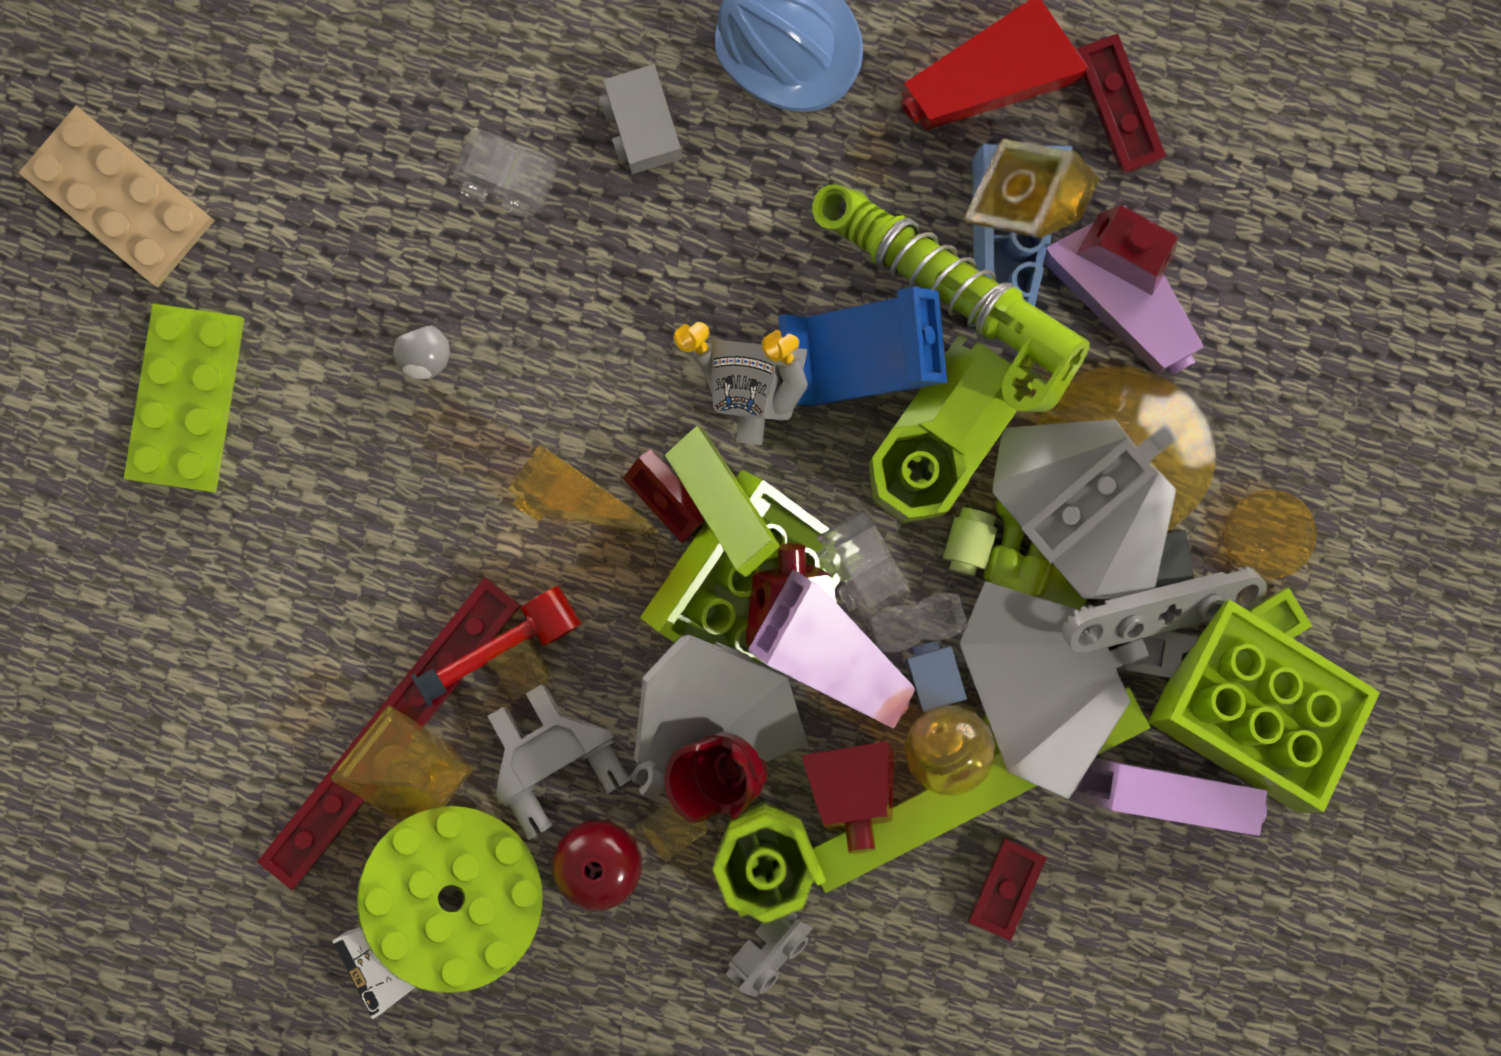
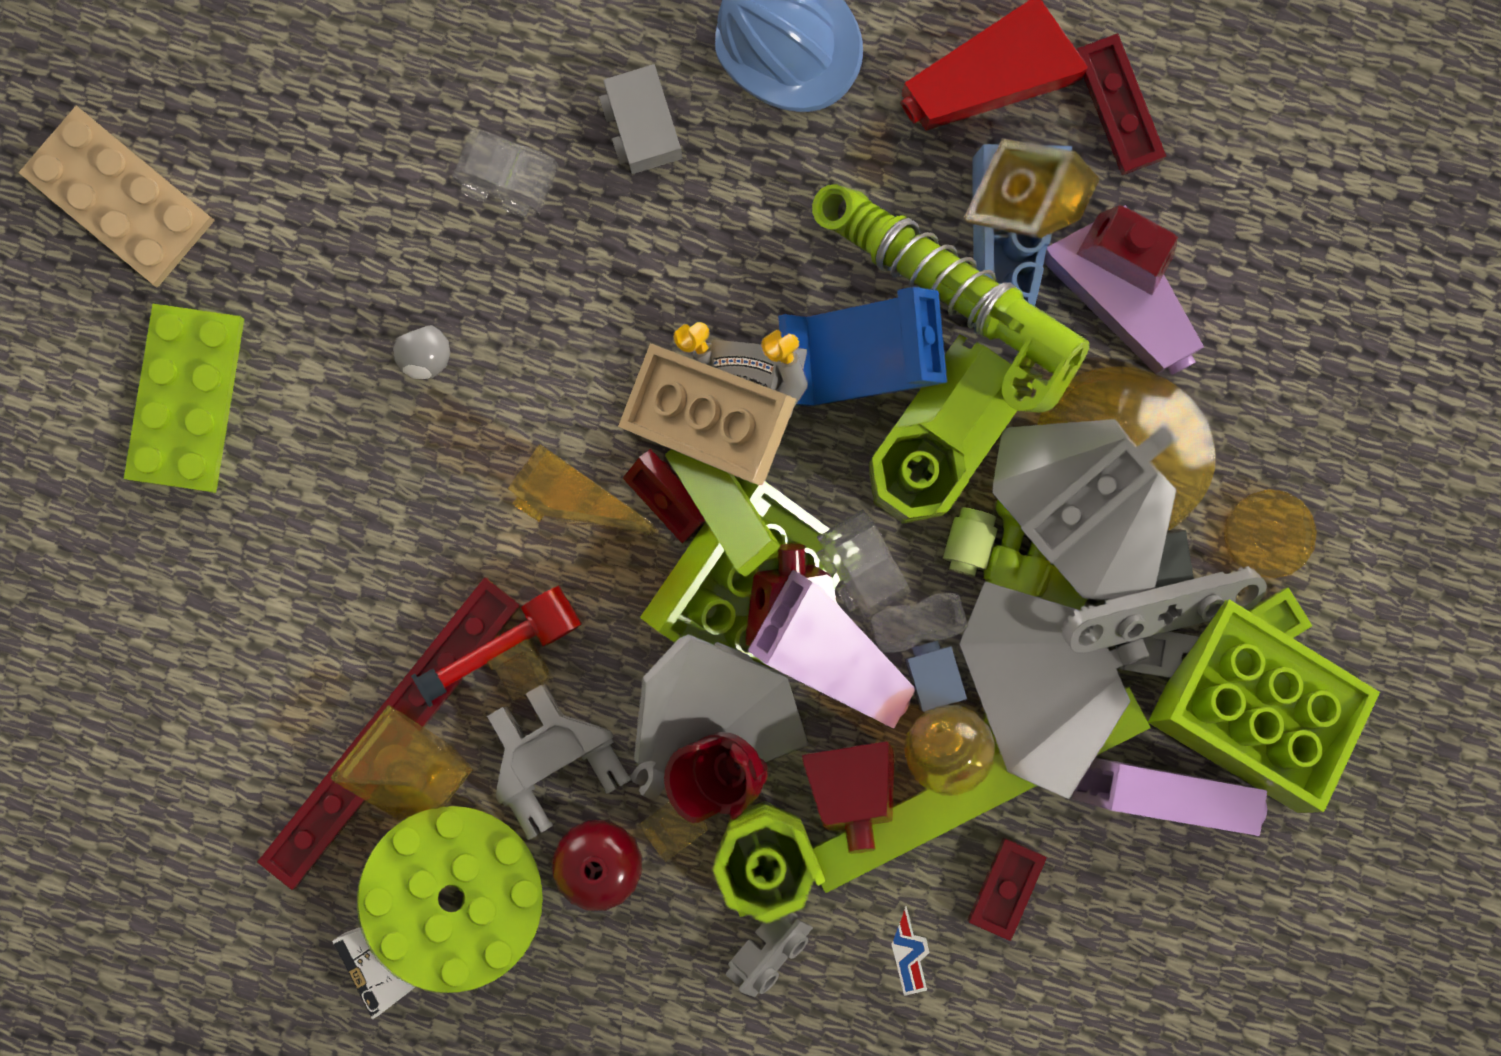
(707, 414): none -> tan plate
(908, 953): none -> sticker

